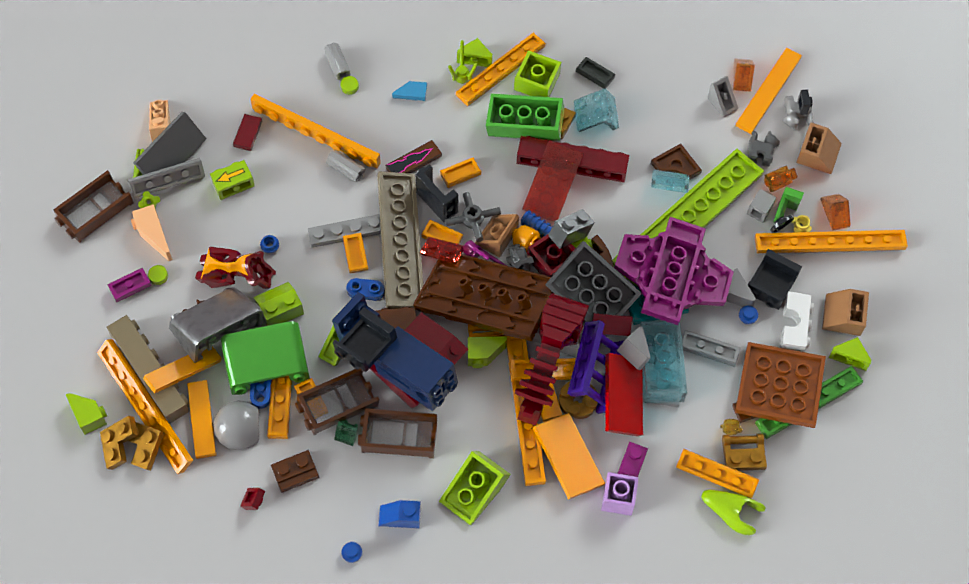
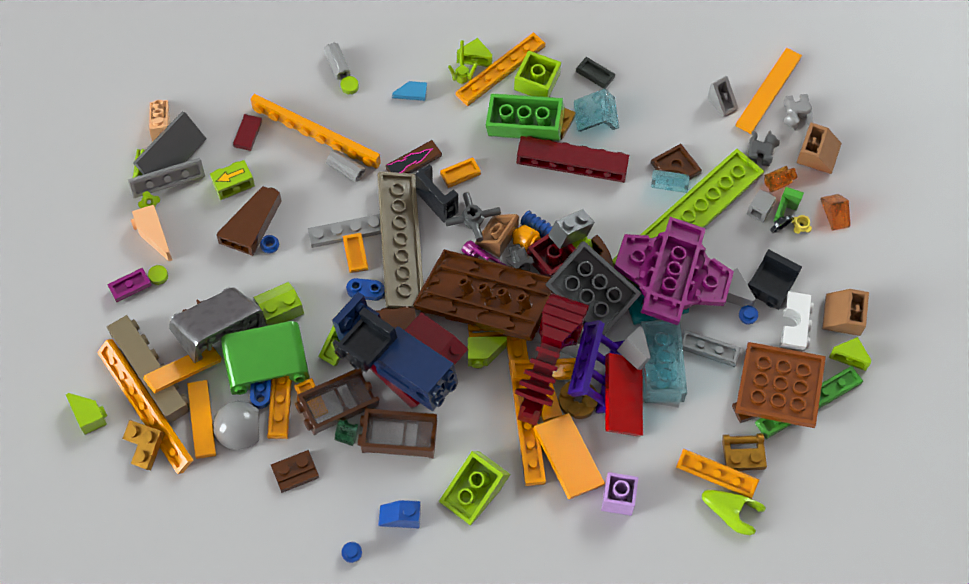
(92, 206): reddish brown door -> none
(113, 439): pearl gold plate -> none
(221, 271): dark red hips -> none
(250, 223): none -> reddish brown slope
(253, 498): dark red plate -> none
(441, 232): light orange tile -> none
(442, 250): clear red plate -> none
(553, 181): clear red plate -> none
(614, 324): dark red tile -> none
(633, 460): magenta plate -> none
(731, 427): clear yellow plate -> none
(743, 74): clear orange slope -> none
(804, 102): black plate -> none
(831, 241): light orange plate -> none

